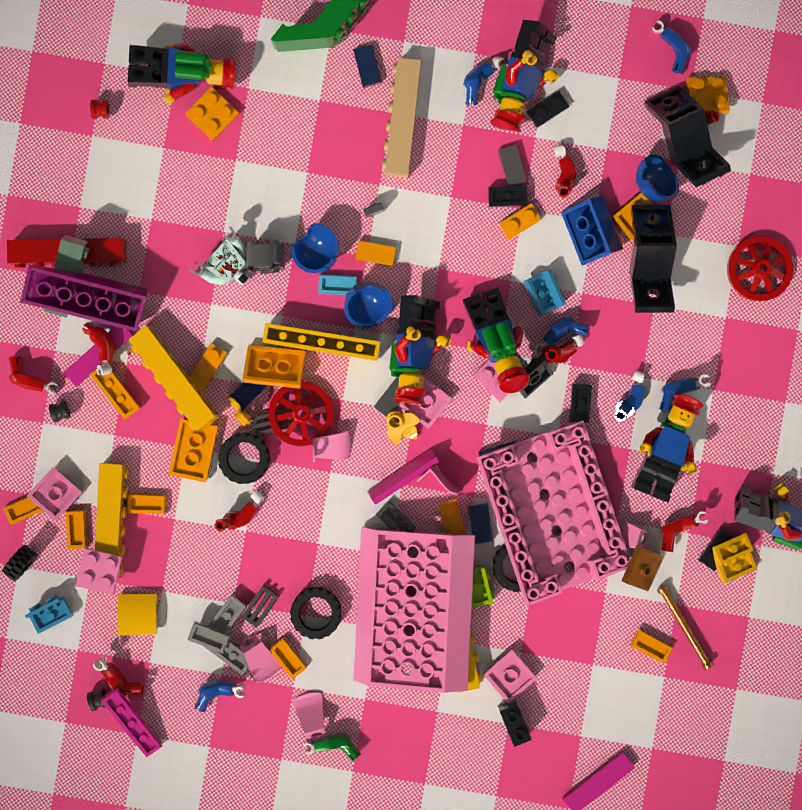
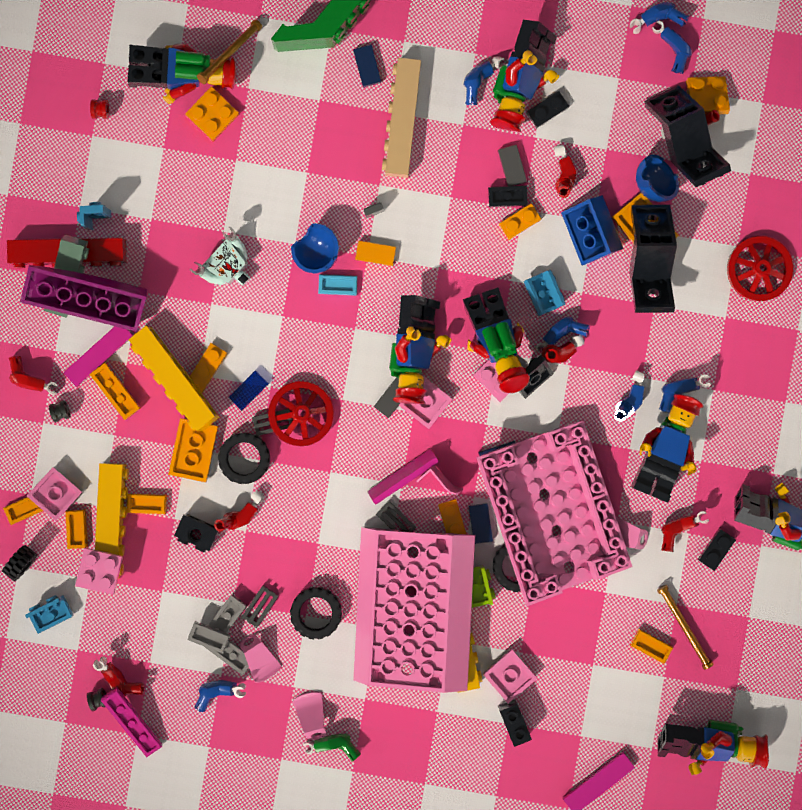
(93, 211): none -> dark azure bracket
(105, 346): red arm -> none
(137, 614): yellow slope -> none
(188, 524): none -> black brick
(203, 77): none -> pearl gold bar
(242, 416): yellow plate -> none
(265, 257): dark grey brick -> none
(274, 366): light orange plate -> none
(288, 658): light orange tile -> none
(321, 342): yellow brick -> none
(332, 446): bright pink piece -> none
(367, 304): blue cylinder -> none
(404, 427): yellow plate -> none
(580, 403): black plate -> none
(642, 568): pearl gold plate -> none
(661, 11): none -> blue arm
(713, 743): none -> piece
(734, 558): yellow slope -> none

